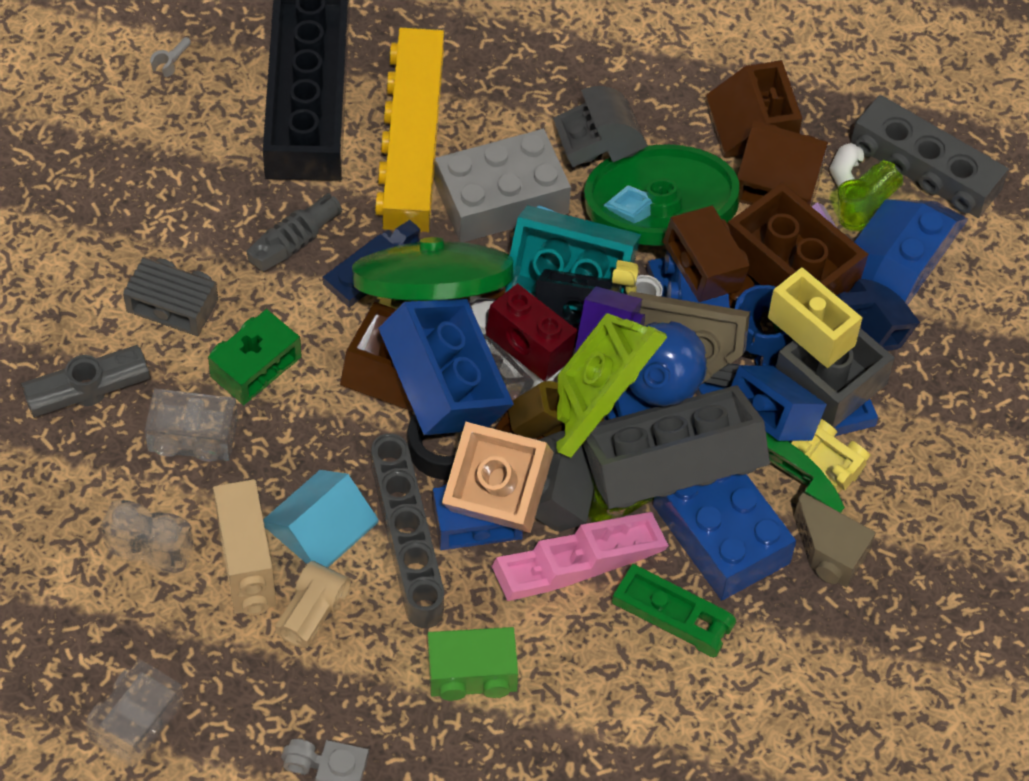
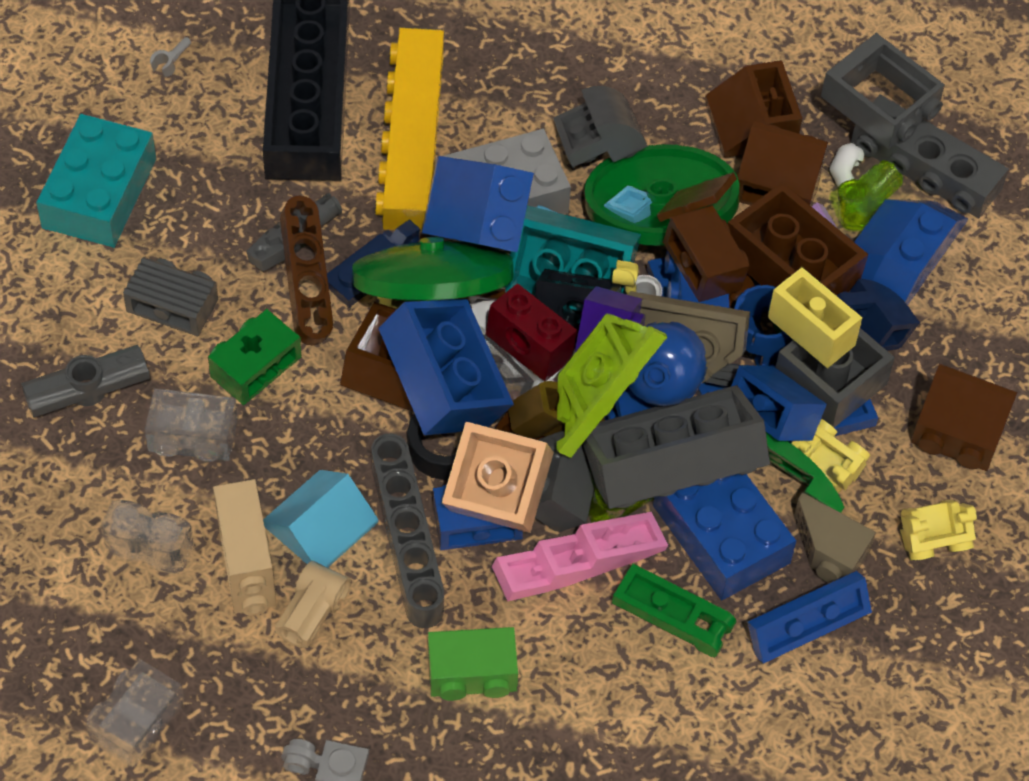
(96, 180): none -> teal brick
(310, 270): none -> reddish brown beam
(477, 203): none -> blue slope
(697, 196): none -> reddish brown piece
(809, 617): none -> blue plate
(899, 69): none -> dark grey window
(937, 527): none -> light yellow piece
(963, 418): none -> reddish brown slope

